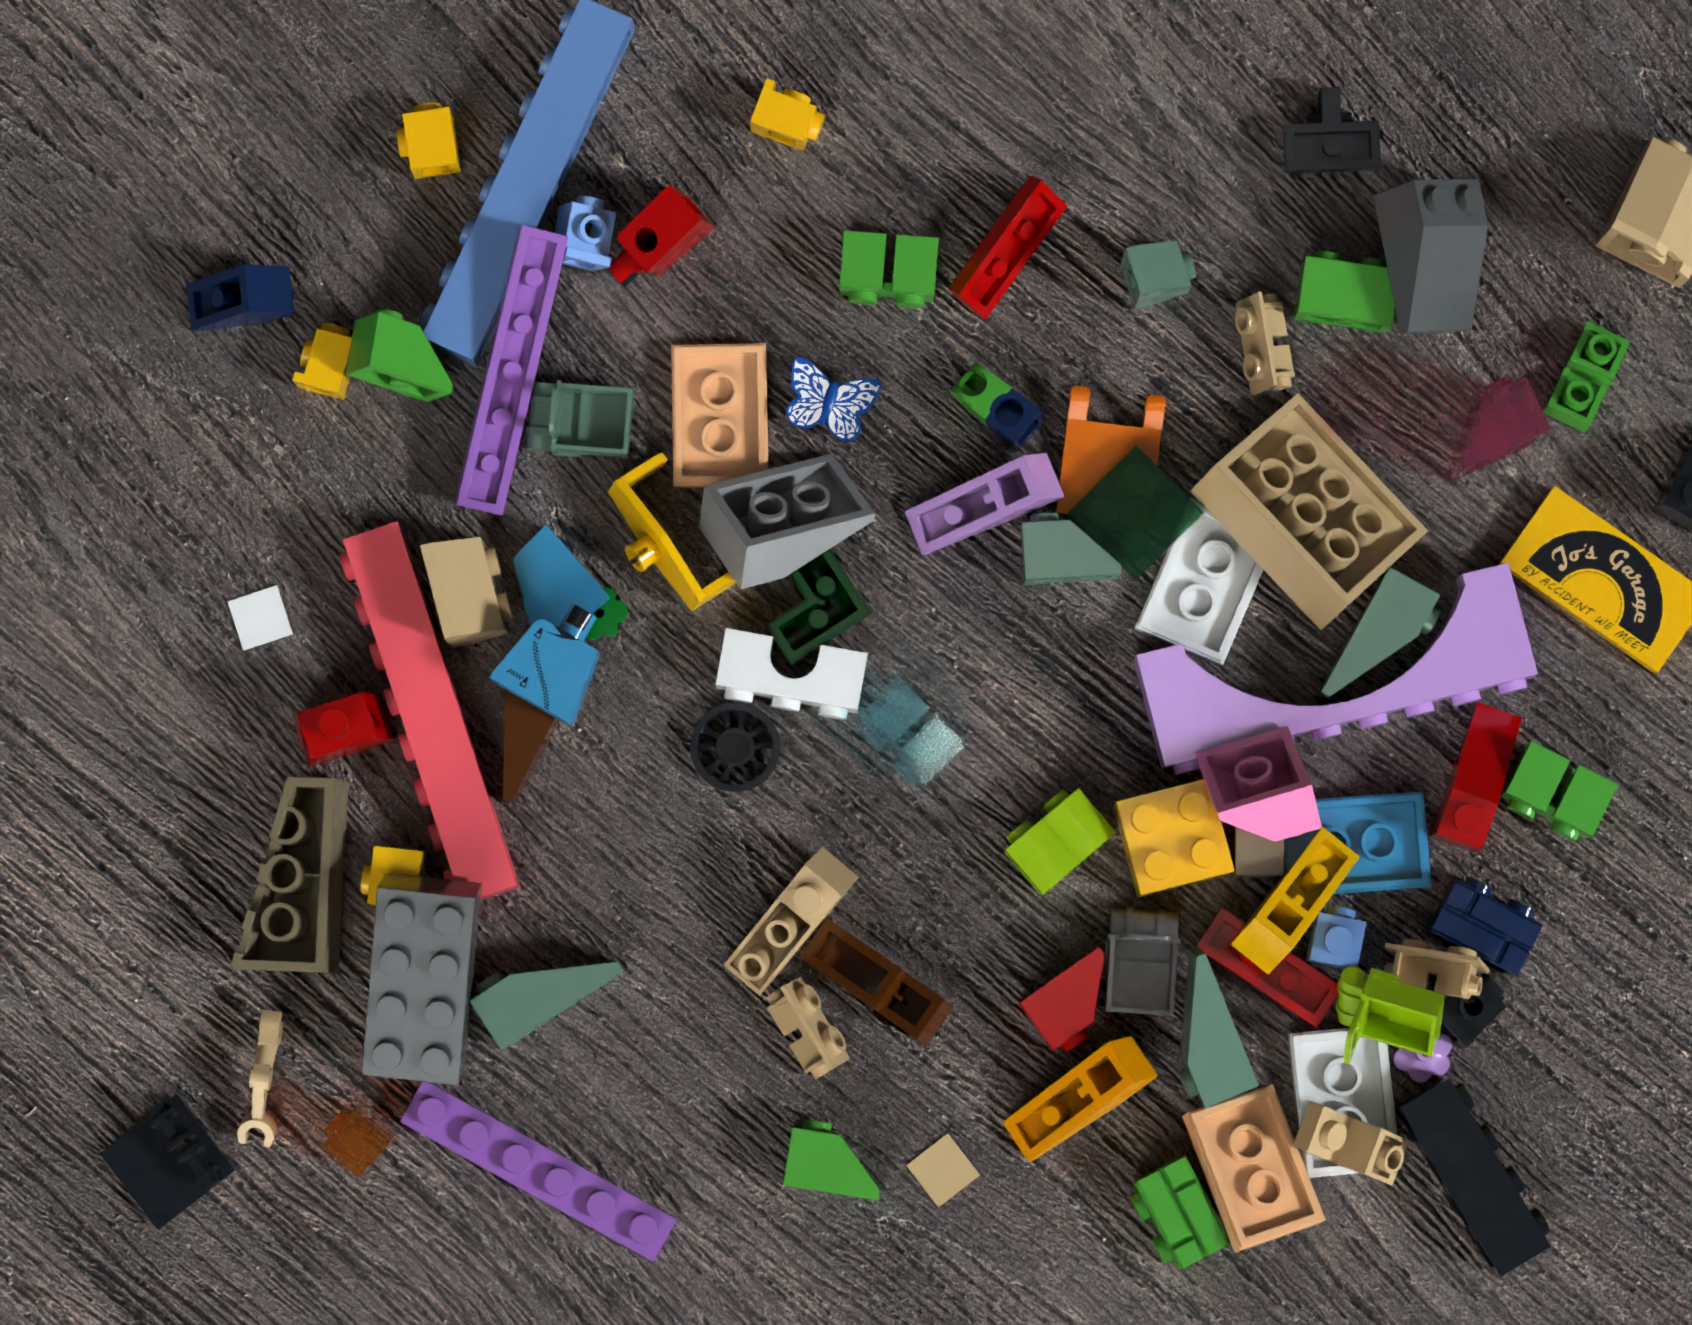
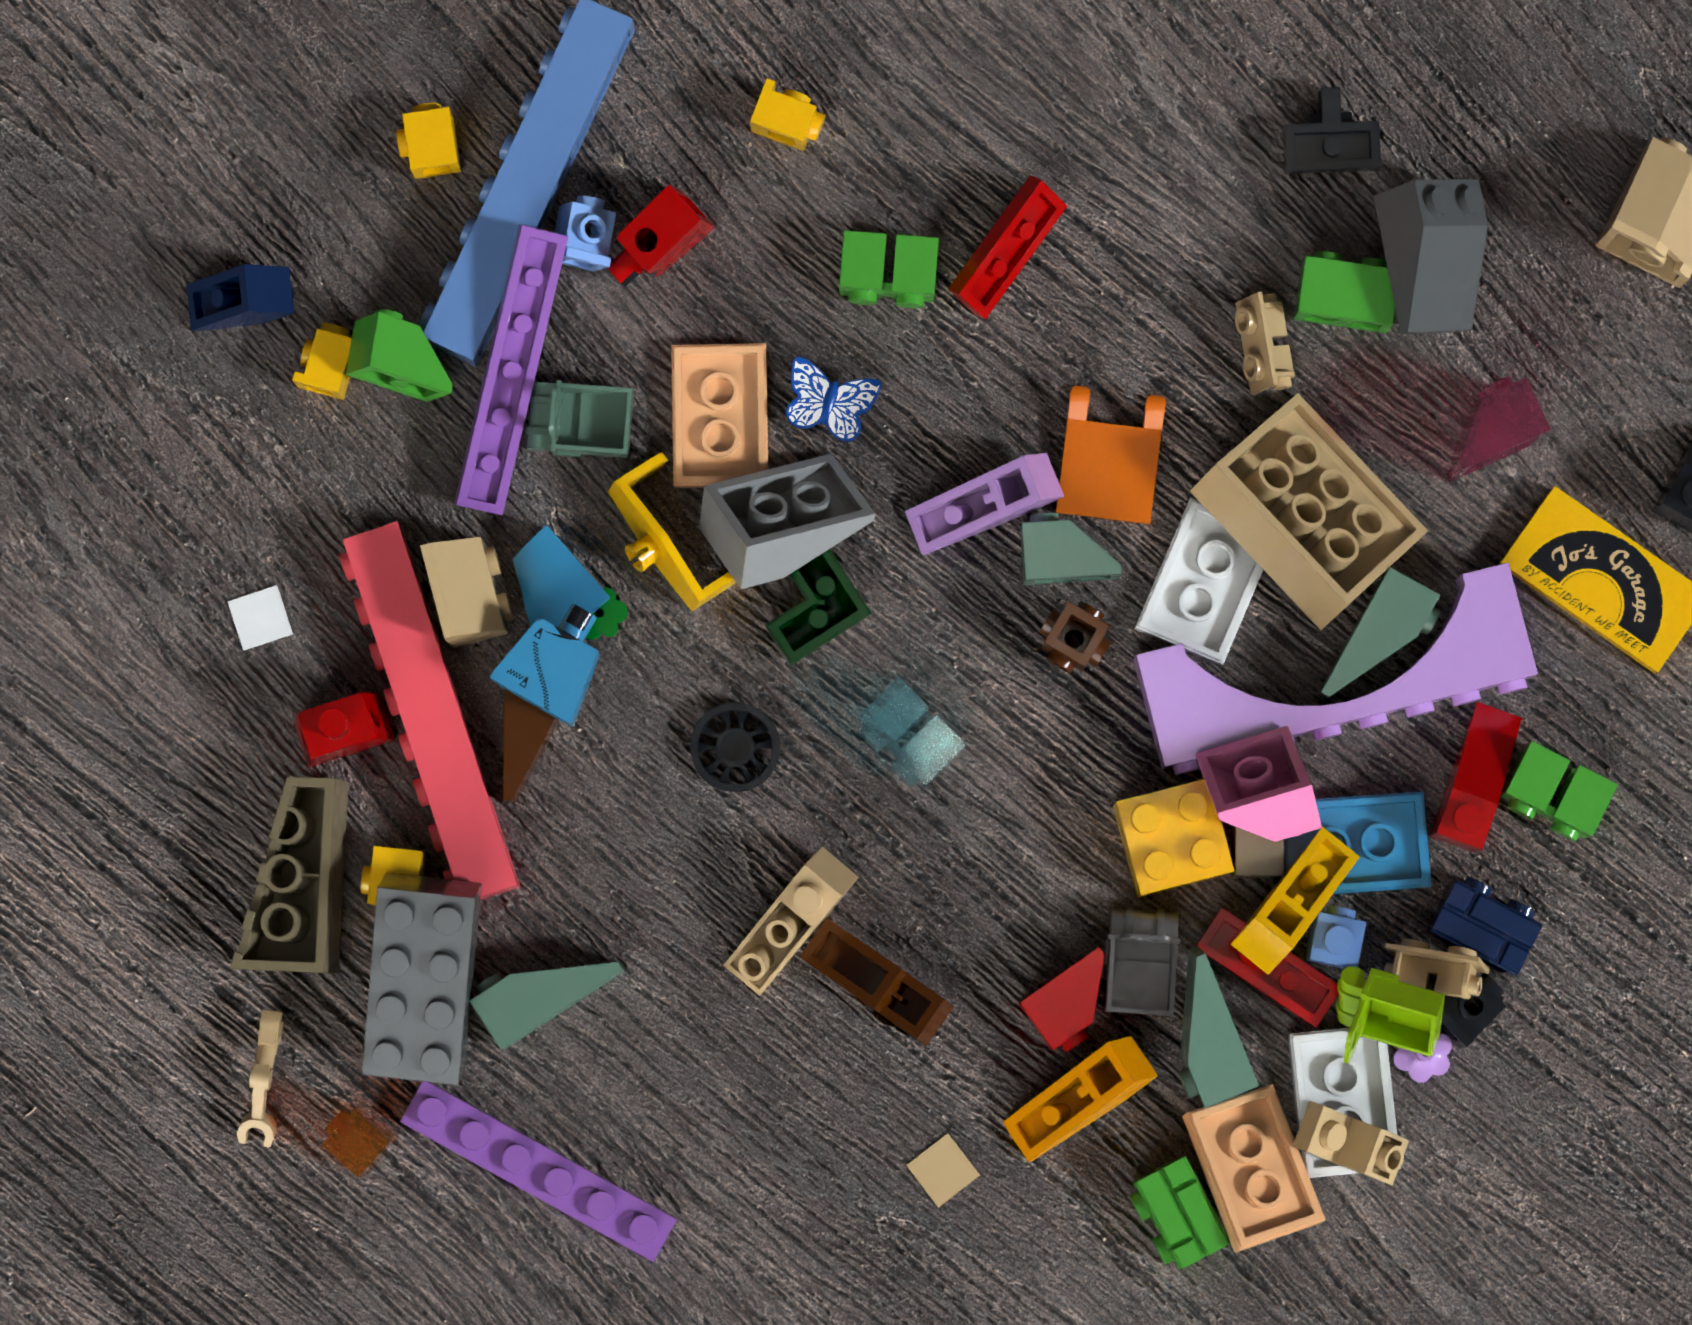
(167, 1161): black hinge -> none
(748, 671): white arch -> none
(799, 1007): tan hinge -> none
(826, 1163): bright green slope -> none
(998, 406): leg -> none
(1058, 840): lime brick -> none
(1081, 619): none -> reddish brown brick
(1136, 513): clear green plate -> none
(1156, 272): sand green slope -> none
(1473, 1176): black brick -> none
(1586, 376): bright green slope -> none

